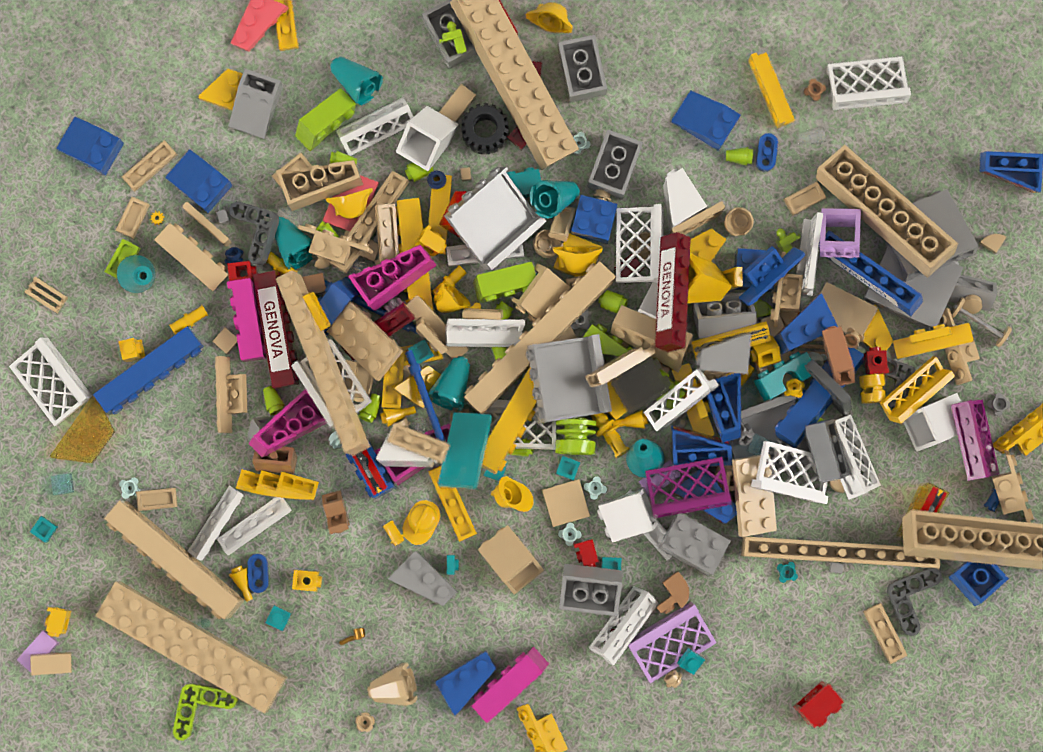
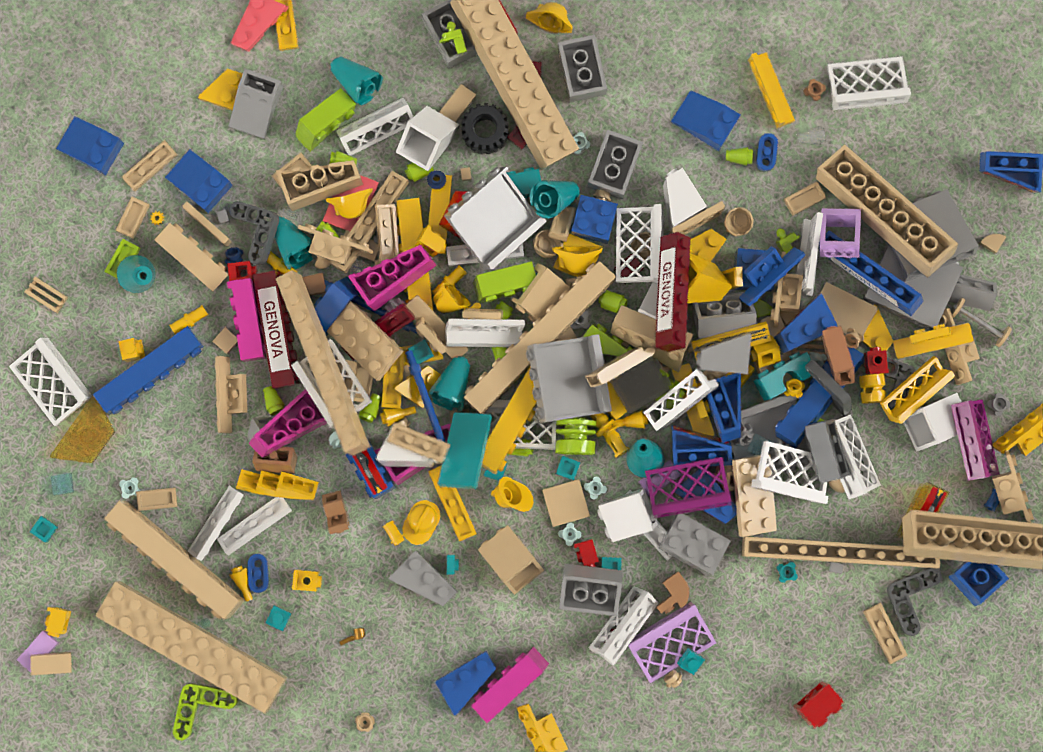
(316, 311): yellow tile -> none
(394, 686): tan cone -> none
(972, 304): tan tile -> none

